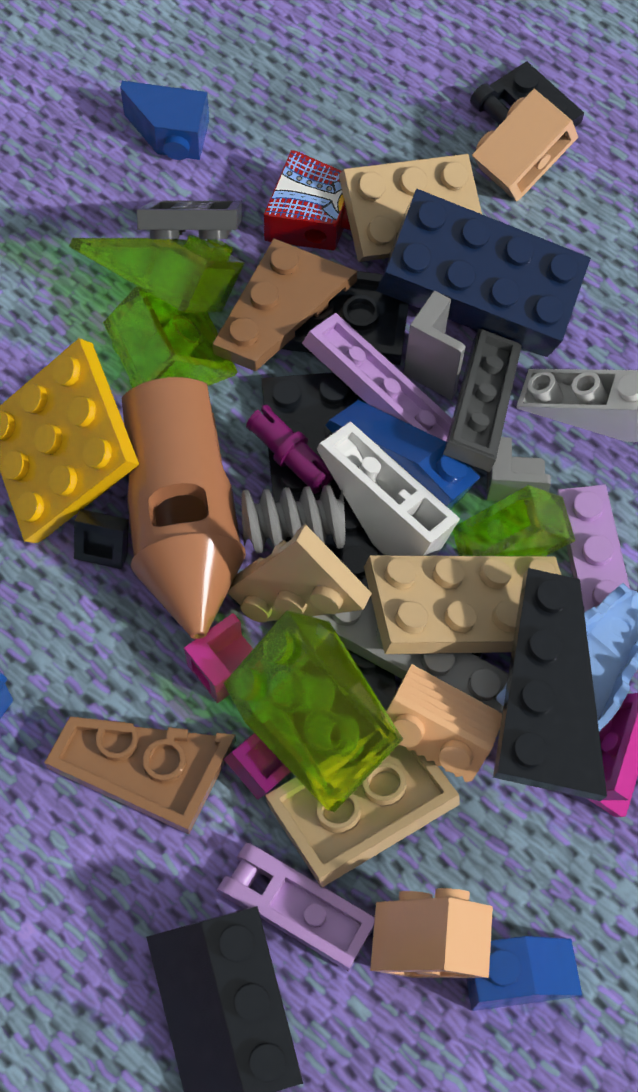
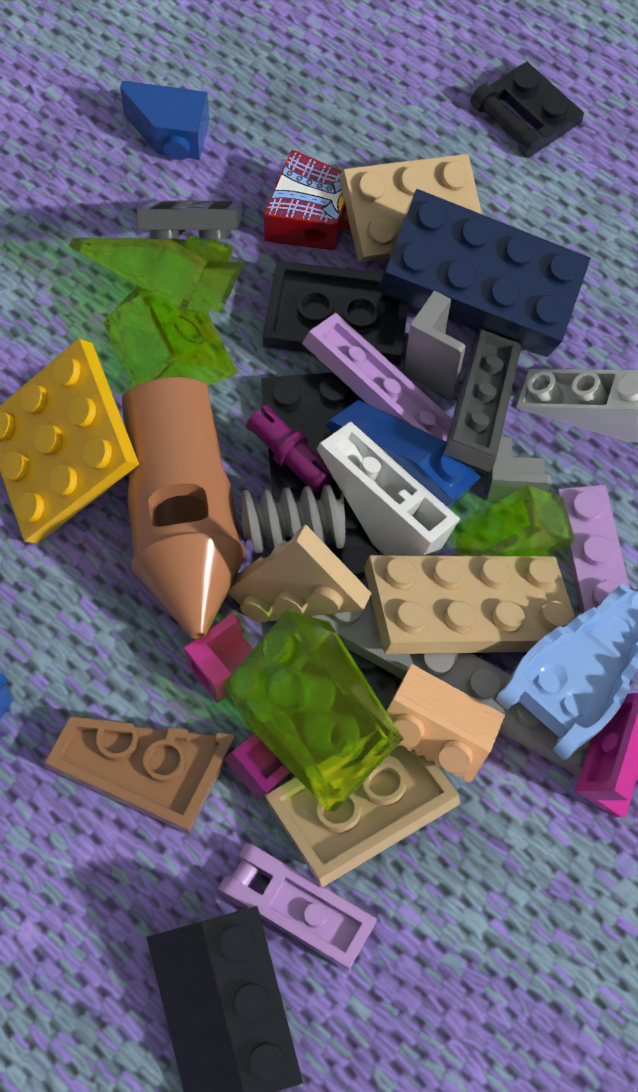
(101, 538): black plate -> none
(277, 301): medium nougat wing -> none
(432, 935): light nougat brick -> none
(525, 144): light nougat brick -> none
(526, 972): blue slope -> none
(549, 702): black wing -> none

